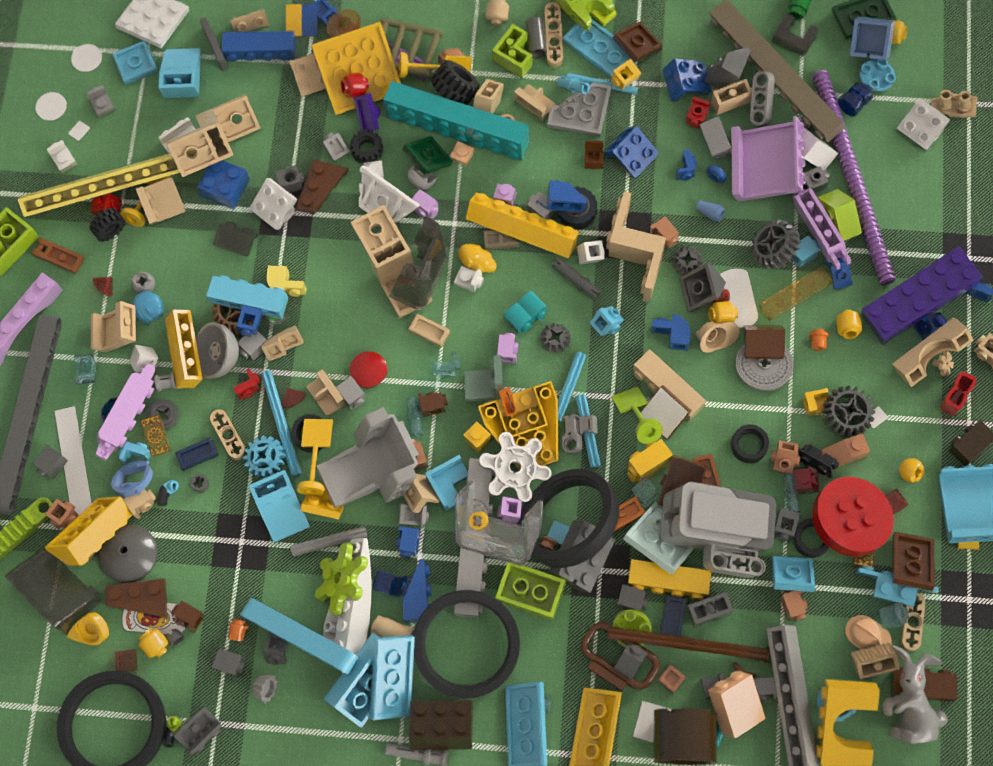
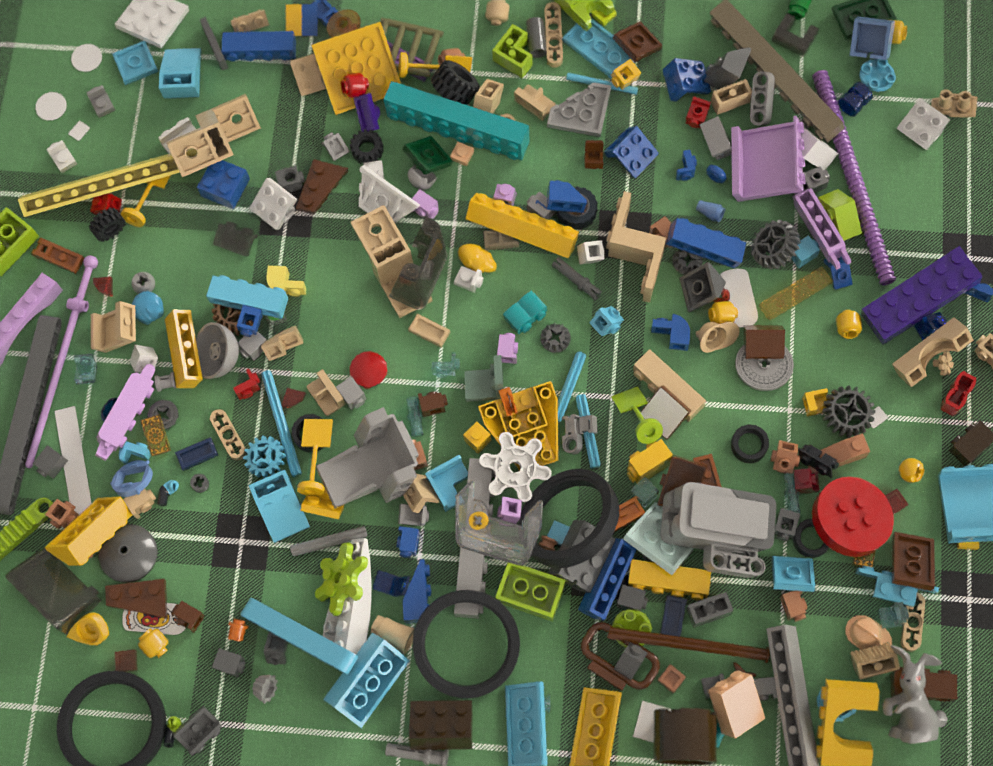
(77, 306): none -> lavender bar
(160, 200): tan bracket -> none
(175, 638): dark grey hinge -> none
(392, 677): medium azure tile -> none
(573, 84): medium azure pin -> none
(599, 600): none -> blue brick
(706, 242): none -> blue brick
(818, 339): orange hose -> none

